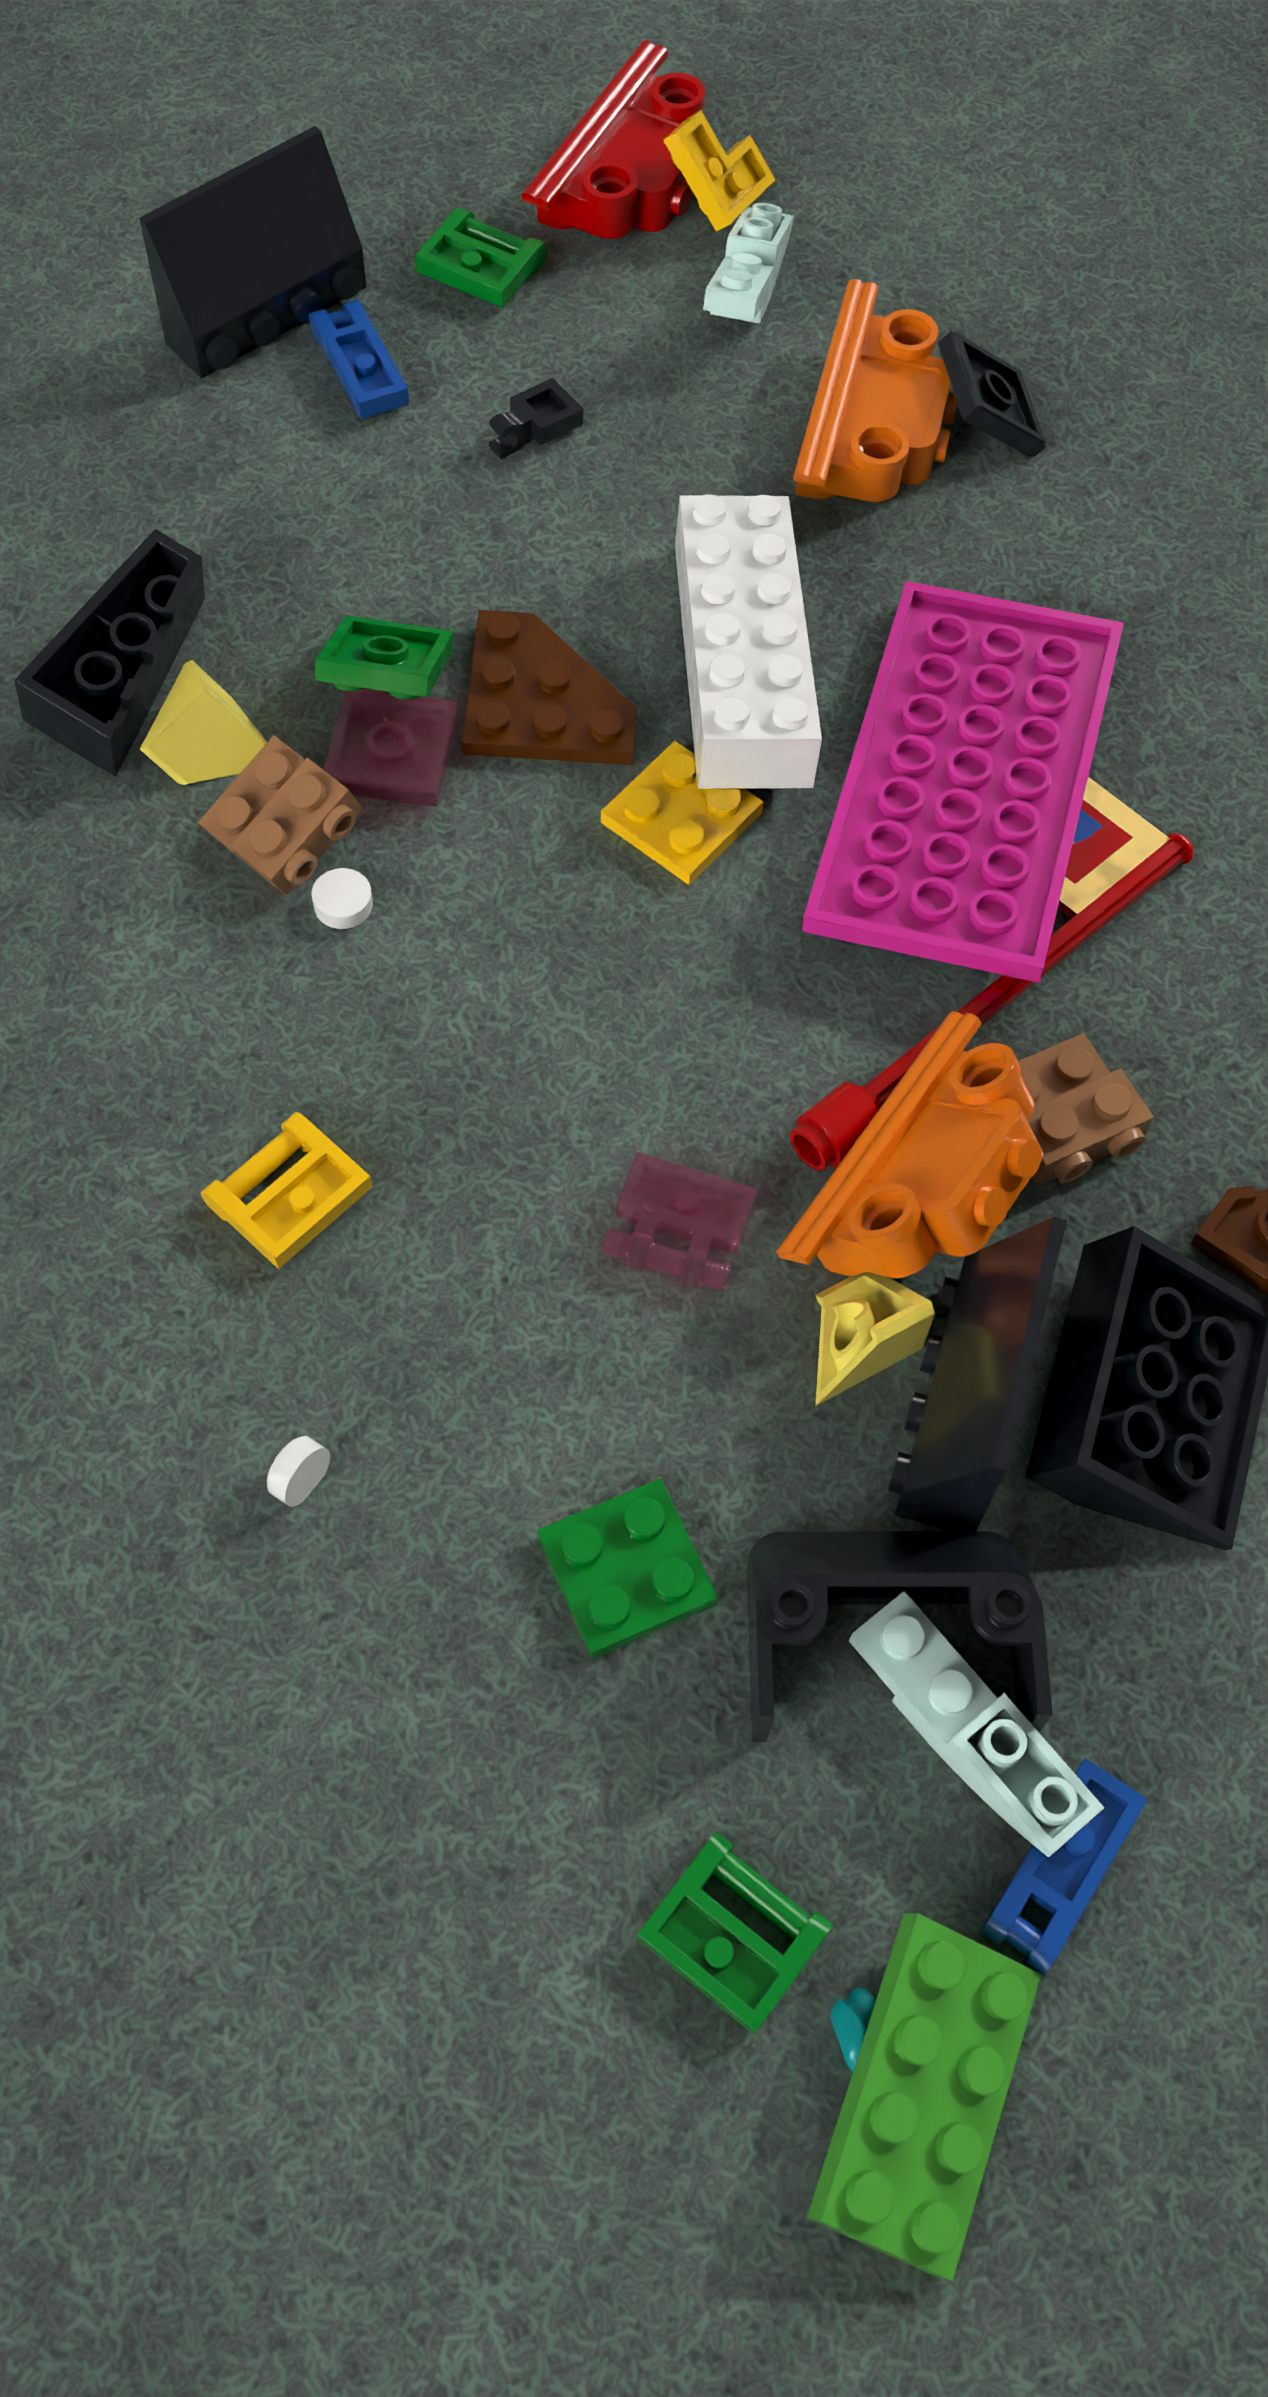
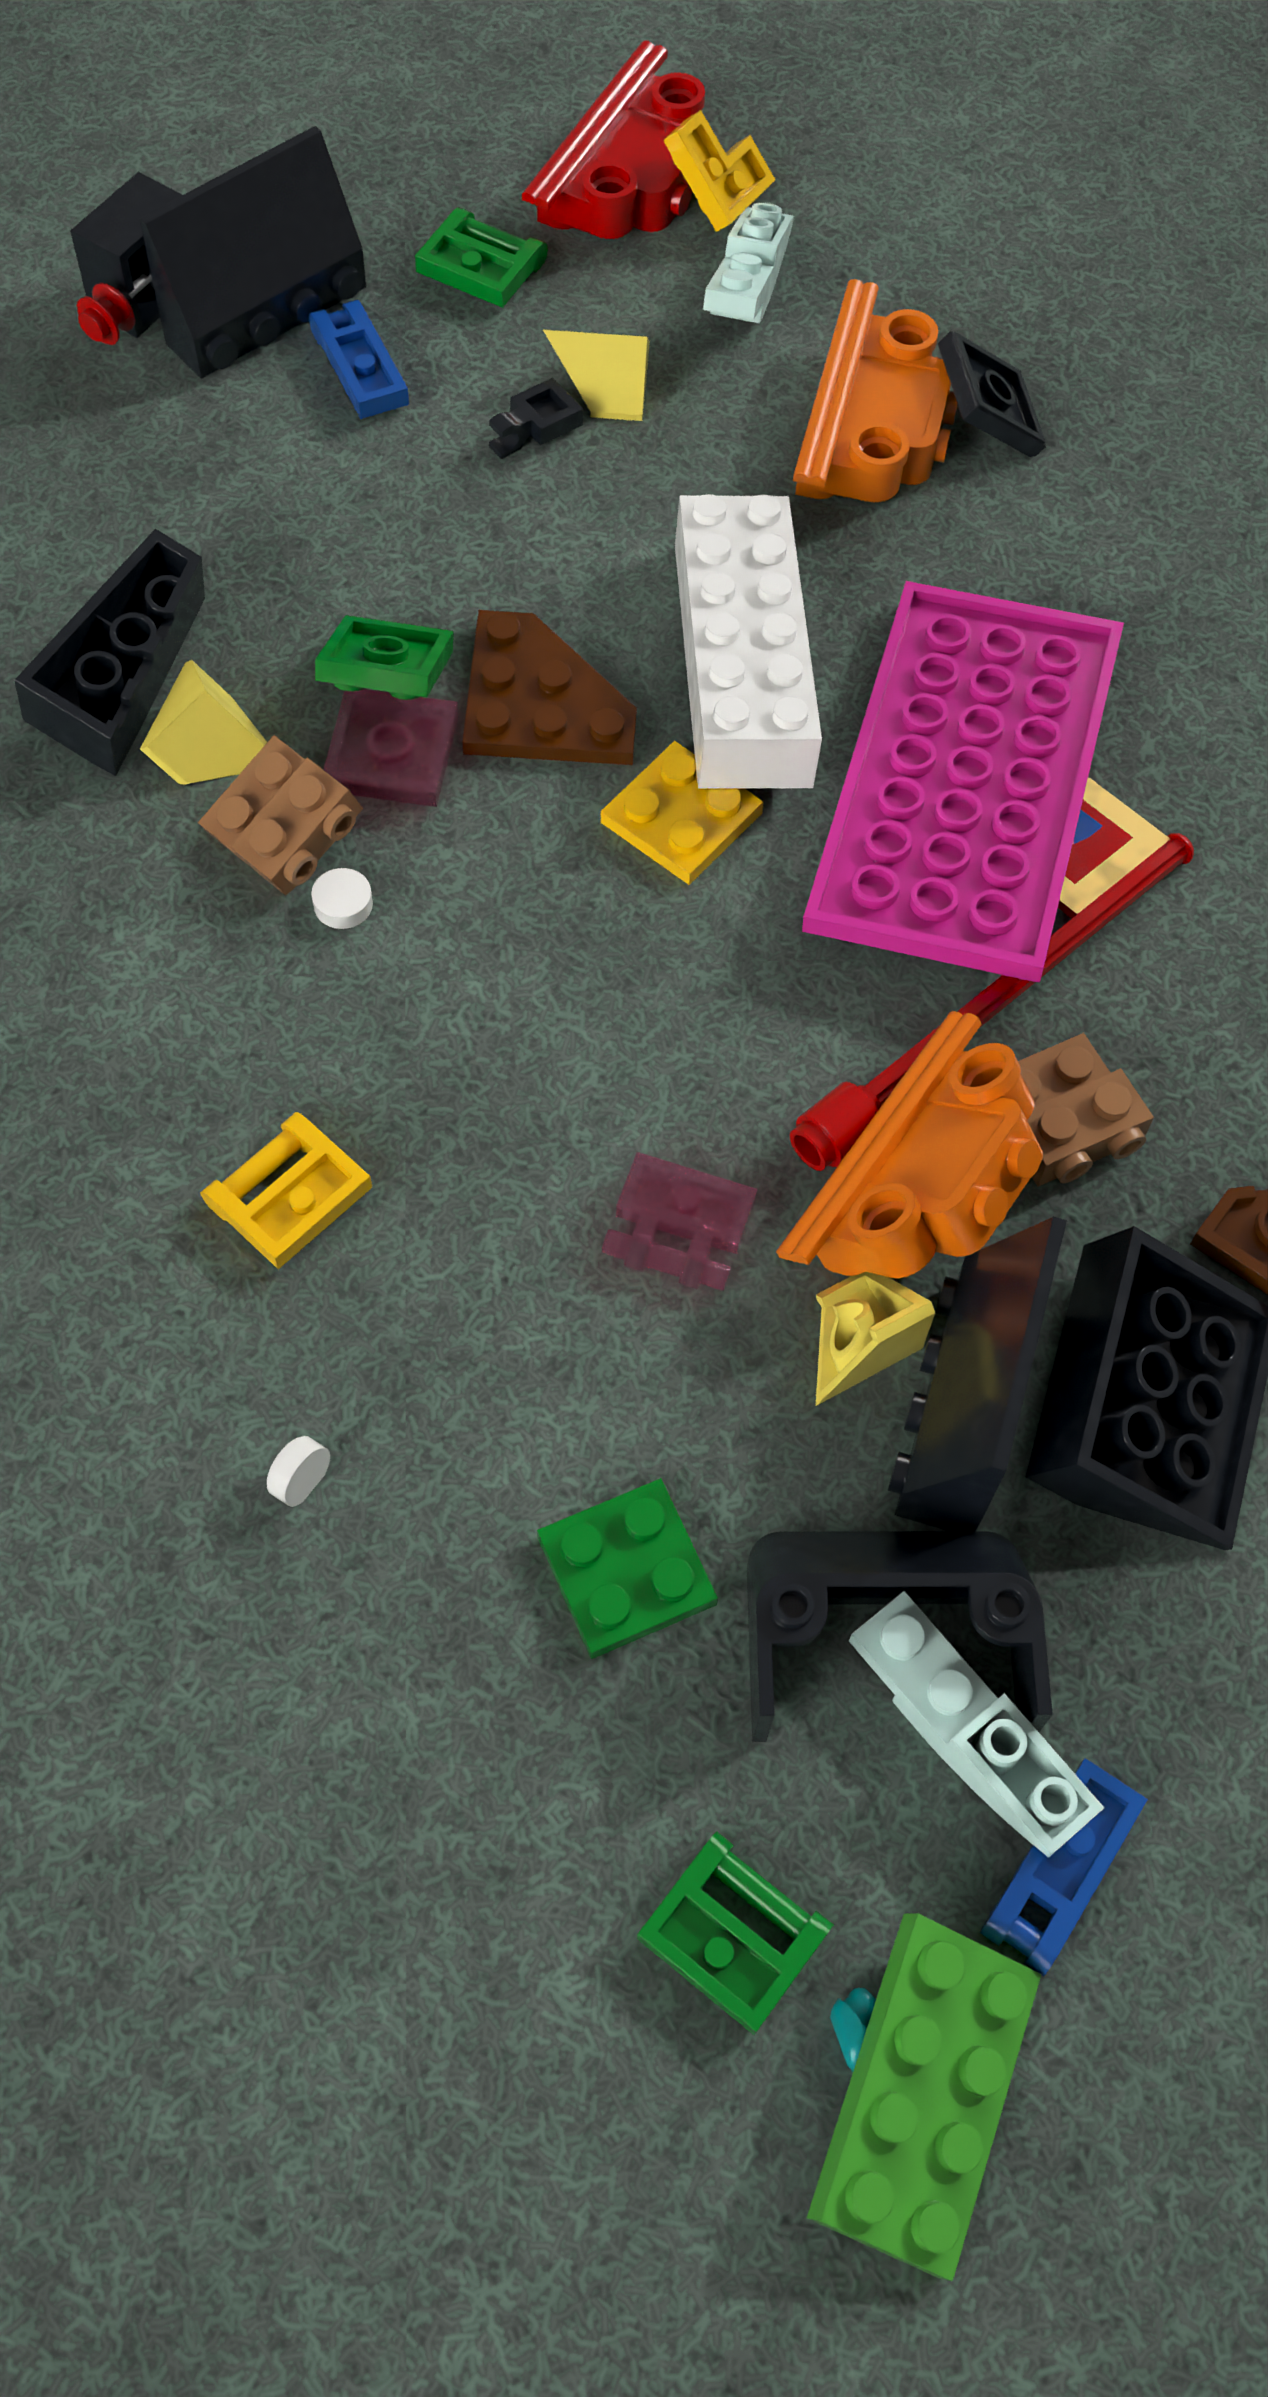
(116, 262): none -> black brick
(605, 370): none -> light yellow slope

